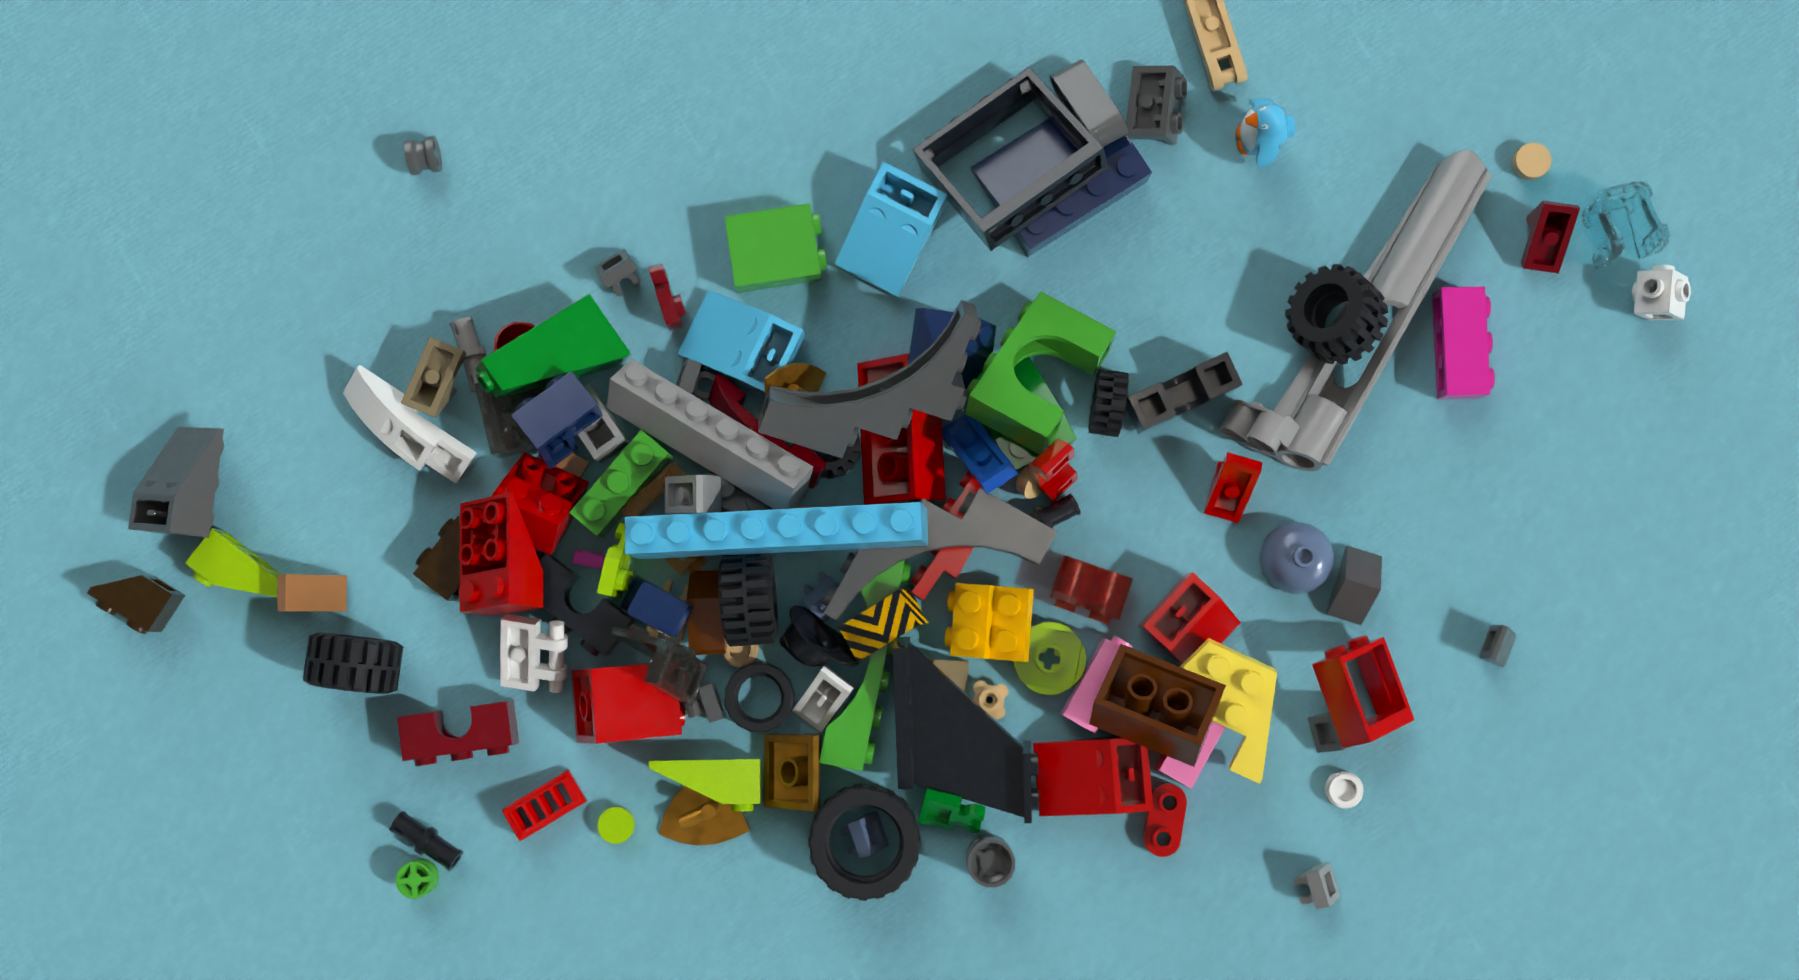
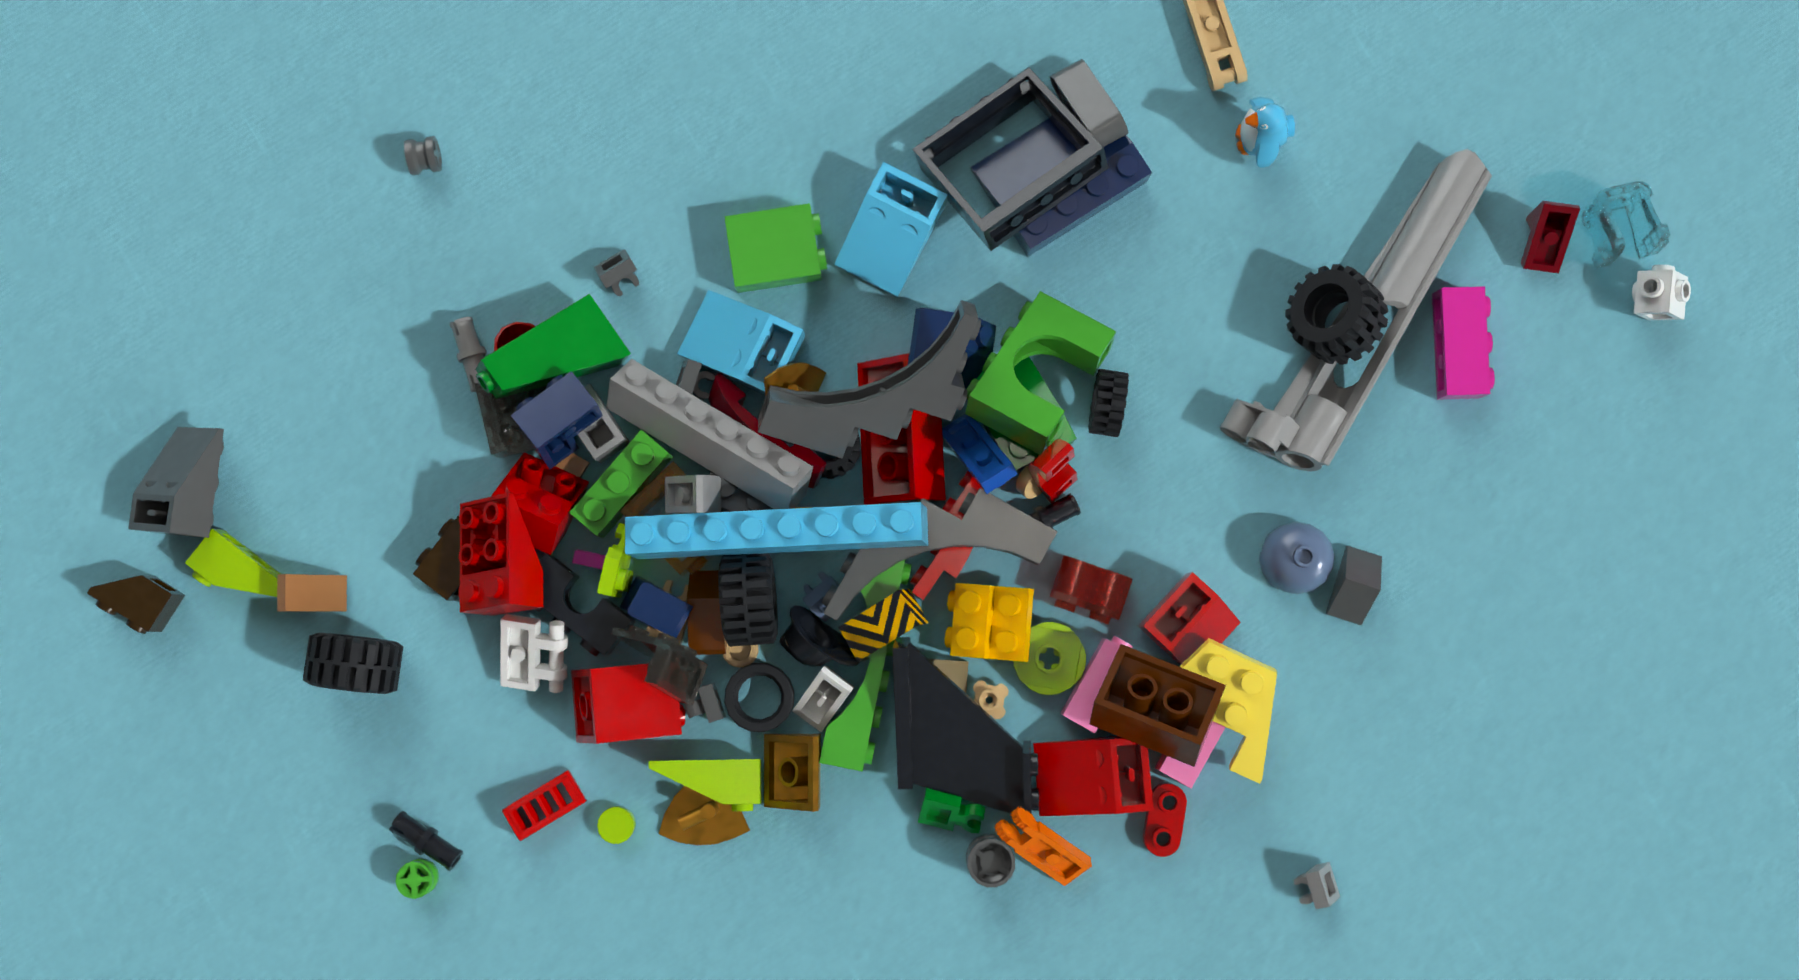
(403, 428): white slope -> none
(426, 737): dark red arch -> none
(433, 378): dark tan slope -> none
(671, 306): dark red plate -> none
(855, 885): black tyre -> none
(866, 834): sand blue tile -> none
(1043, 847): none -> orange hinge
(1156, 103): dark grey bracket -> none
(1183, 393): black arch -> none
(1232, 487): red slope -> none
(1324, 733): dark grey tile -> none
(1344, 789): white tile -> none
(1381, 683): red window -> none
(1497, 645): dark grey slope -> none
(1531, 161): tan tile -> none

